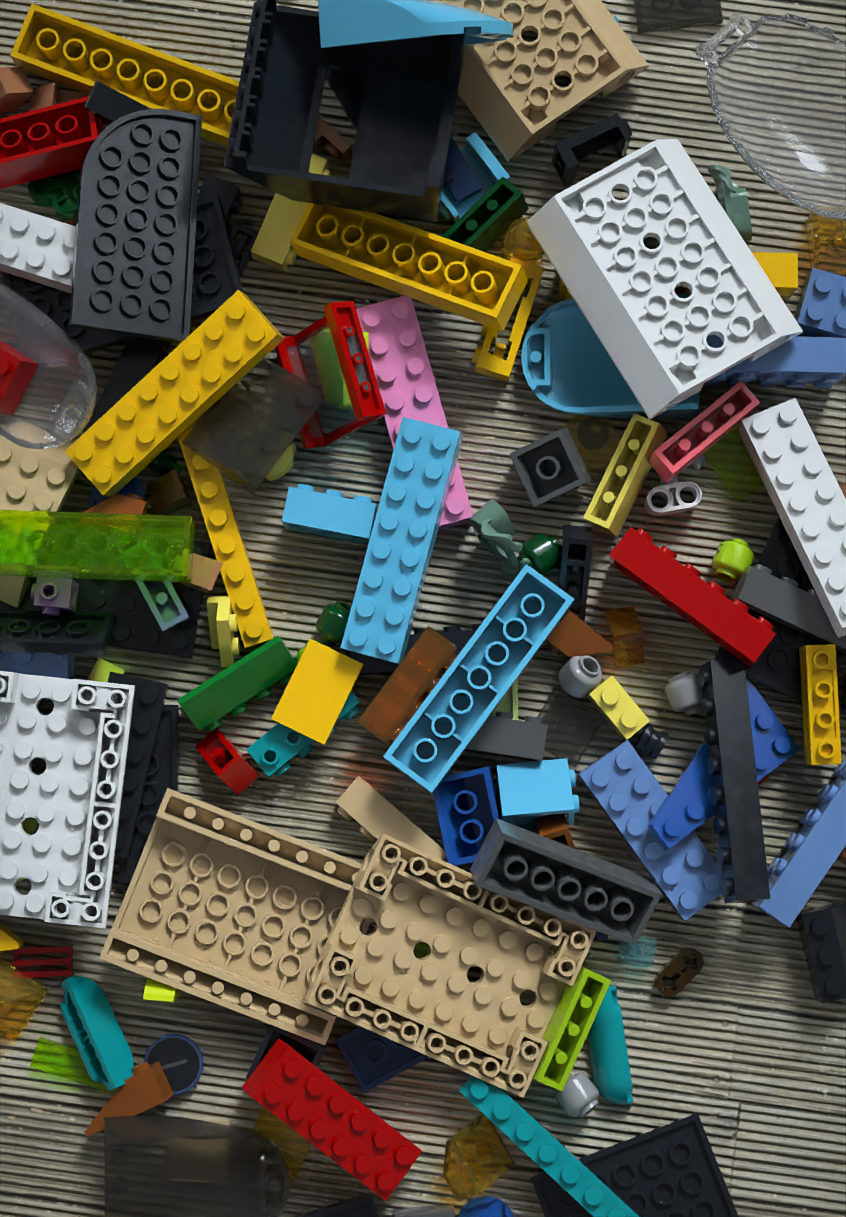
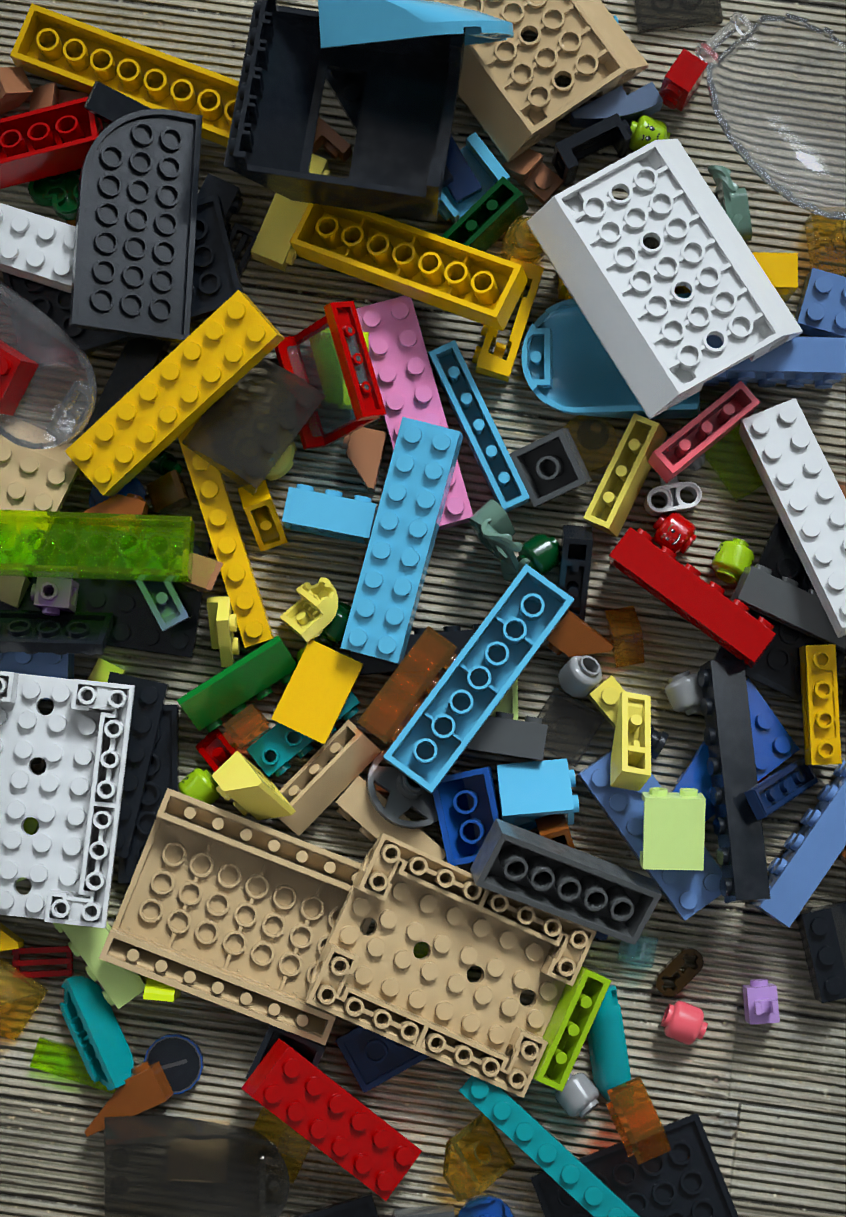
(118, 983): none -> yellowish green brick
(200, 786): none -> lime head
(246, 727): none -> clear orange brick
(250, 789): none -> light yellow slope
(263, 517): none -> yellow slope
(313, 610): none -> light yellow slope
(348, 754): none -> tan brick
(365, 453): none -> nougat slope
(402, 796): none -> dark grey wheel
(478, 426): none -> medium azure brick
(534, 175): none -> nougat slope
(629, 107): none -> sand blue slope
(632, 742): none -> light yellow slope
(637, 1121): none -> clear orange brick
(646, 131): none -> lime head
(673, 829): none -> yellowish green panel
(674, 532): none -> red head
(682, 80): none -> red brick
(684, 1022): none -> coral head
(760, 1002): none -> lavender brick
(780, 788): none -> dark blue tile

